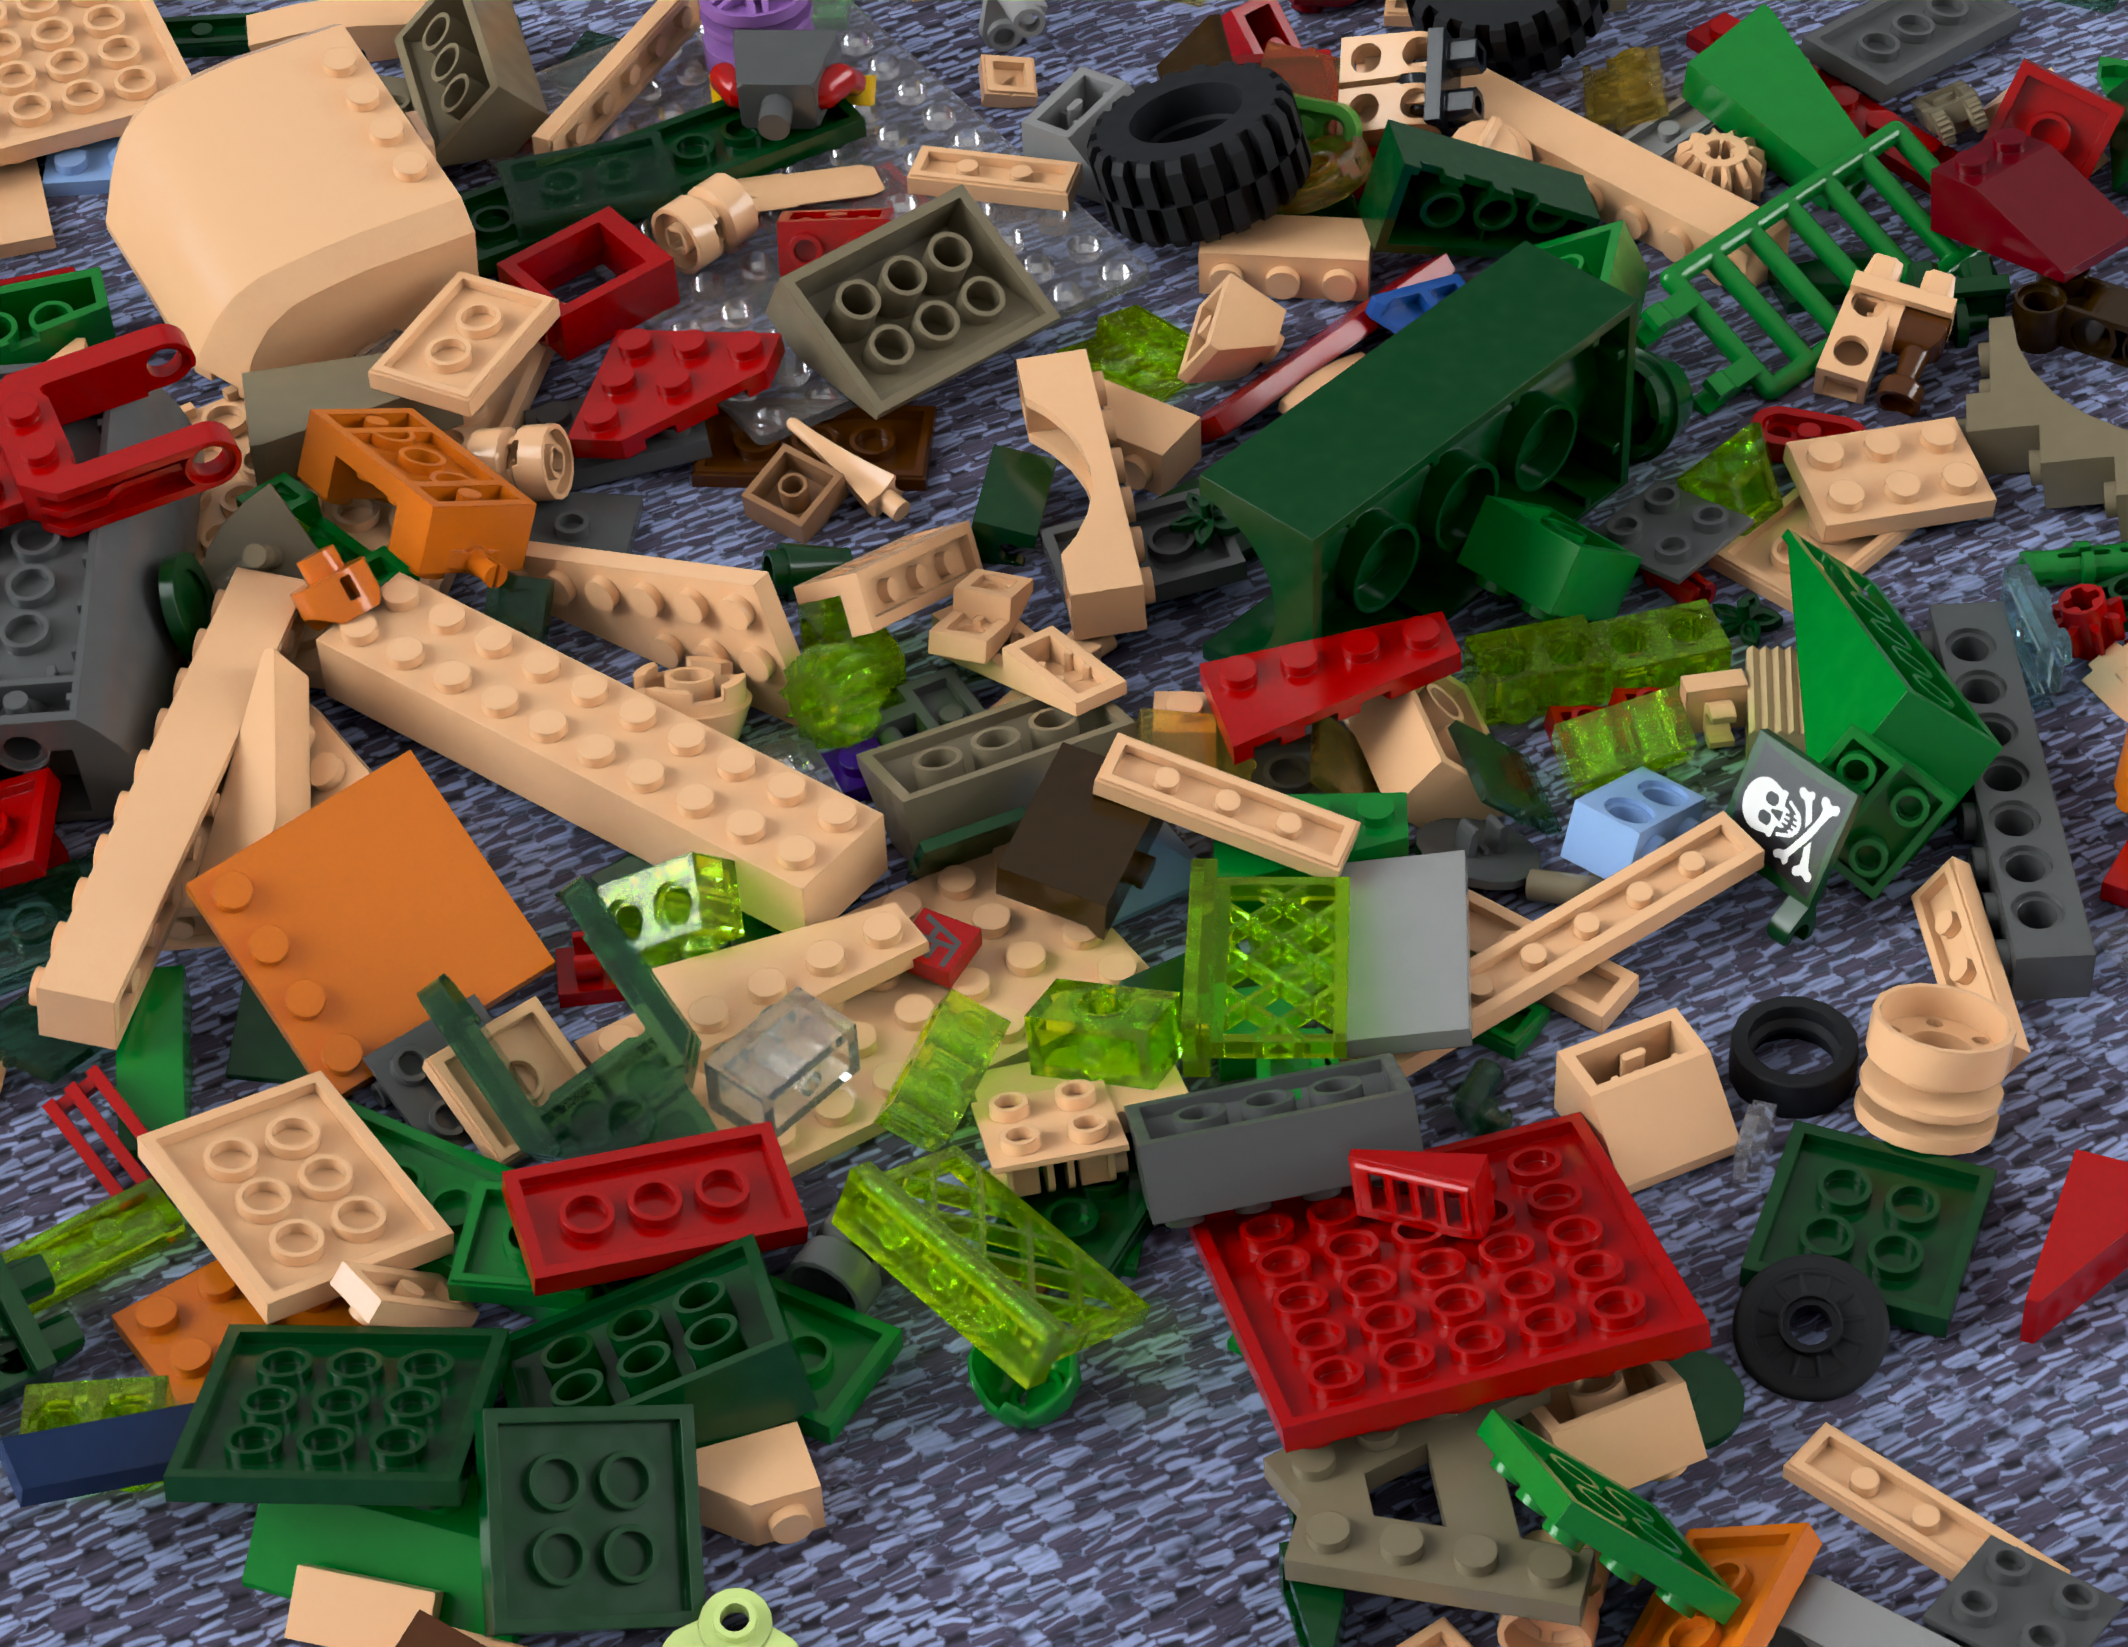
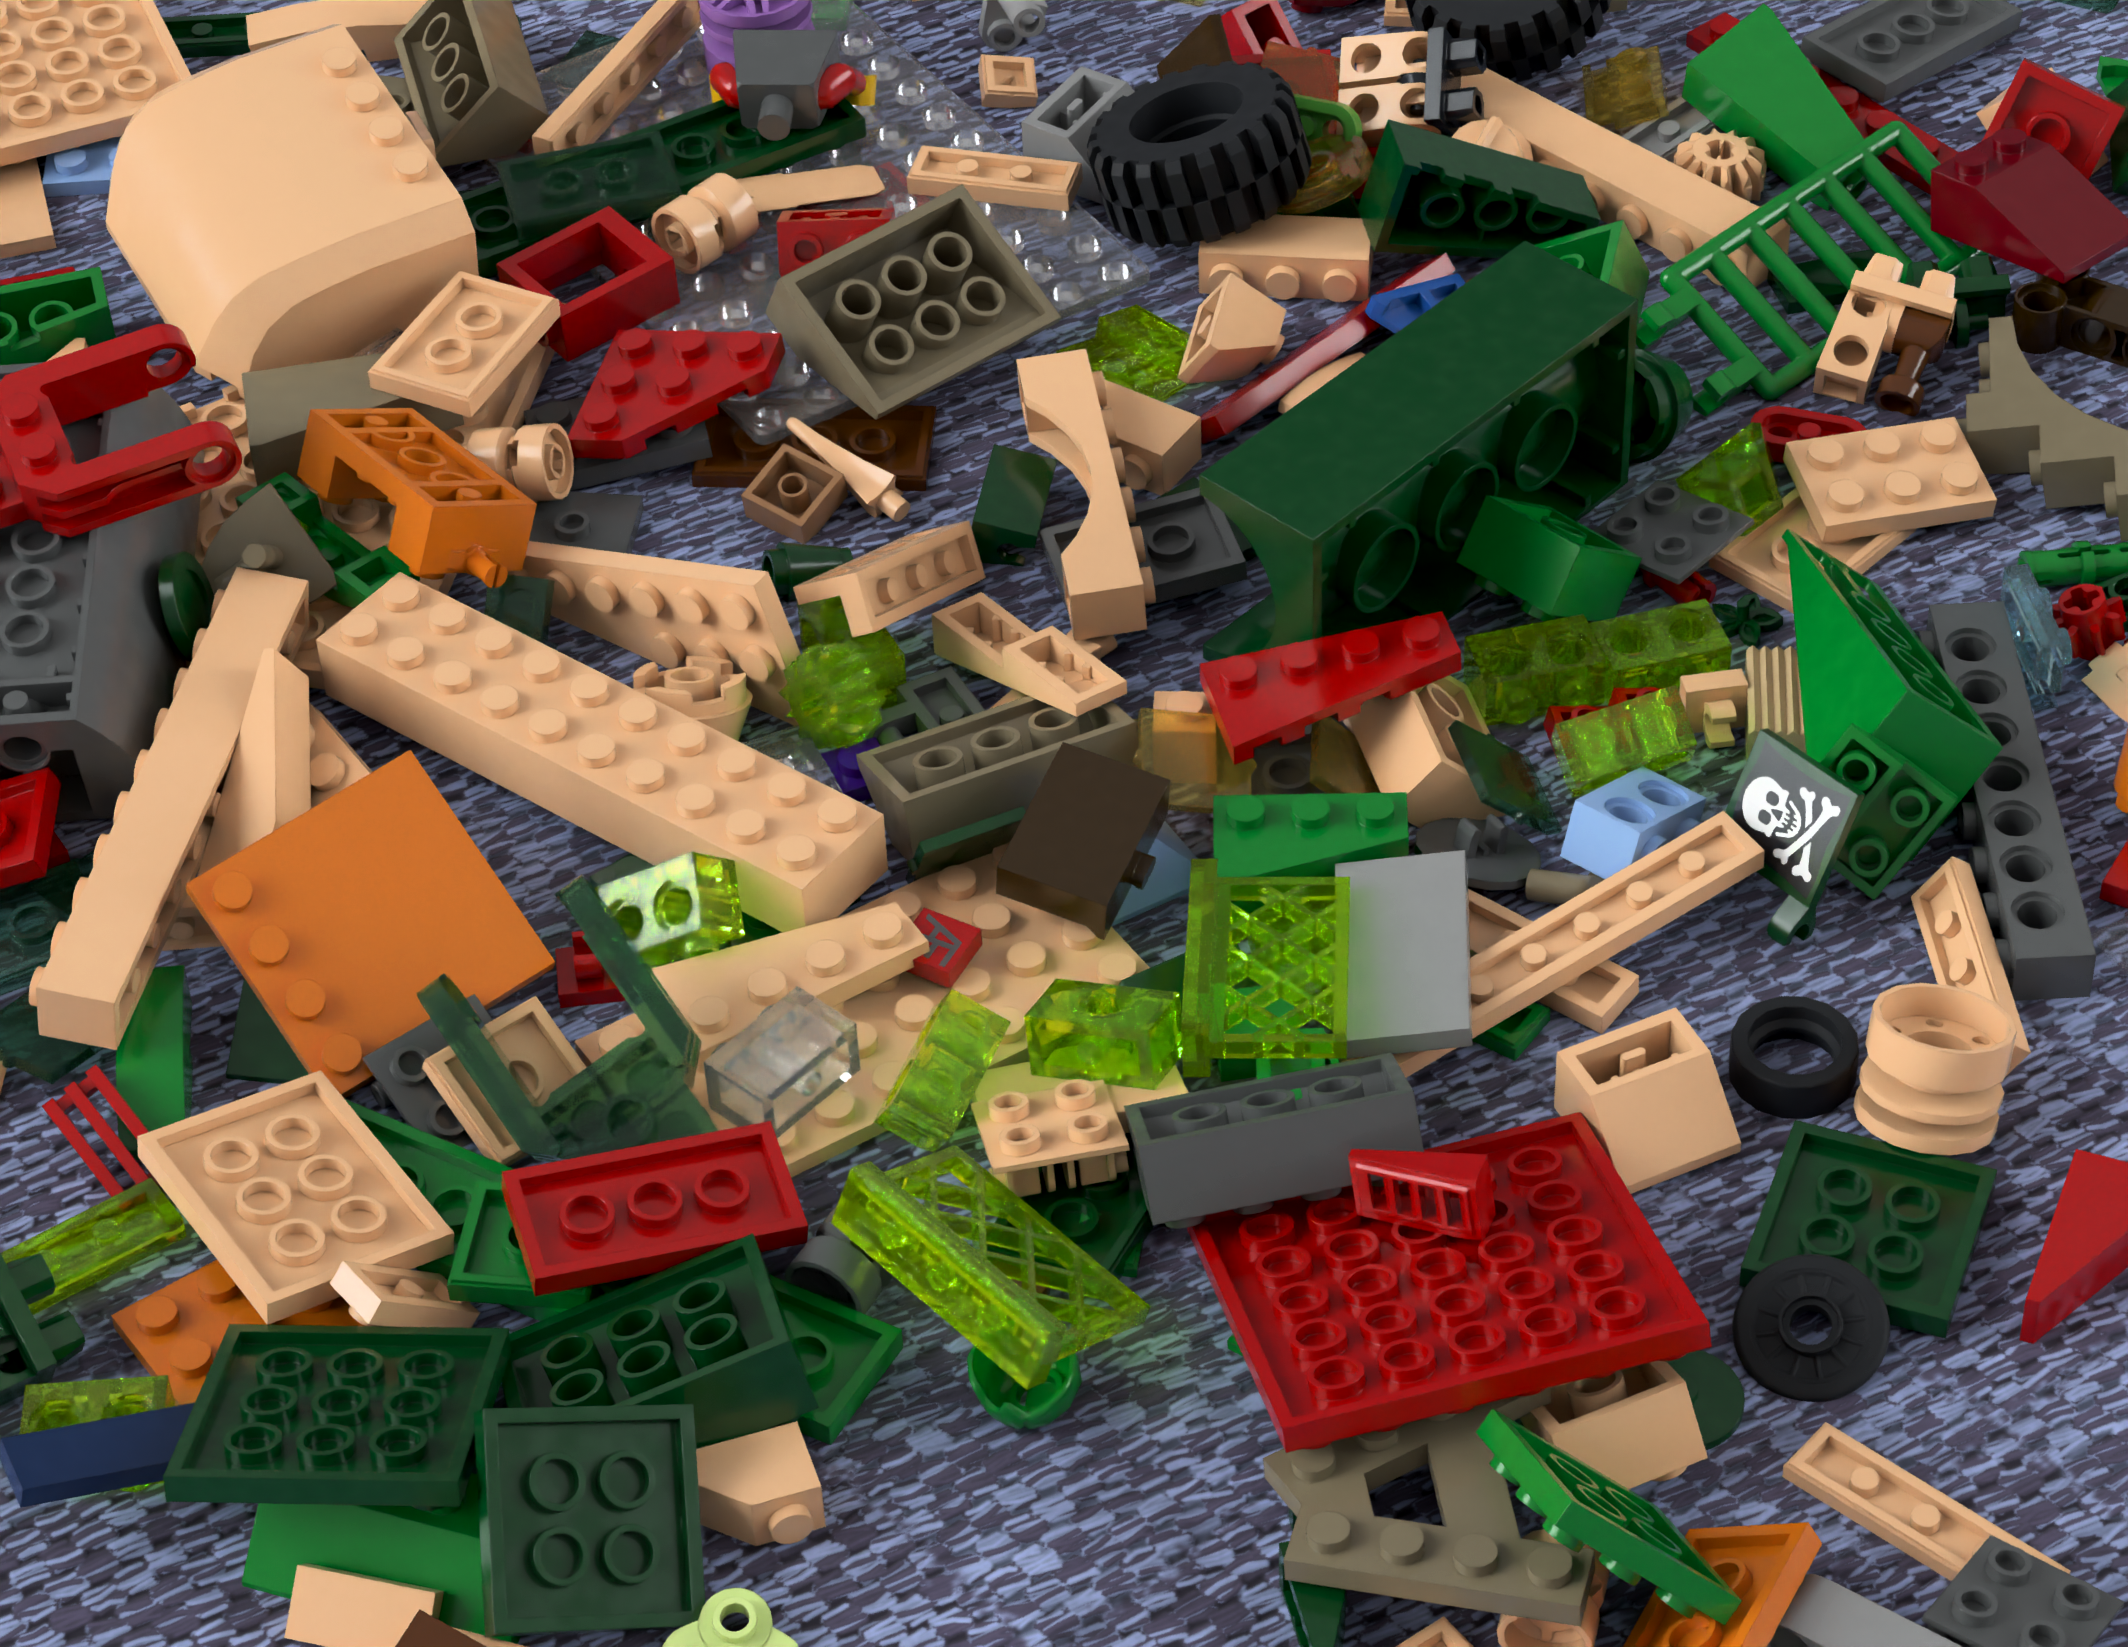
(334, 589): orange piece -> none
(982, 616): light nougat slope -> none
(1205, 520): dark green plant -> none
(1226, 807): light nougat tile -> none
(1475, 1100): clear green arm -> none
(1754, 1147): clear tile -> none
(1950, 111): dark tan hinge -> none

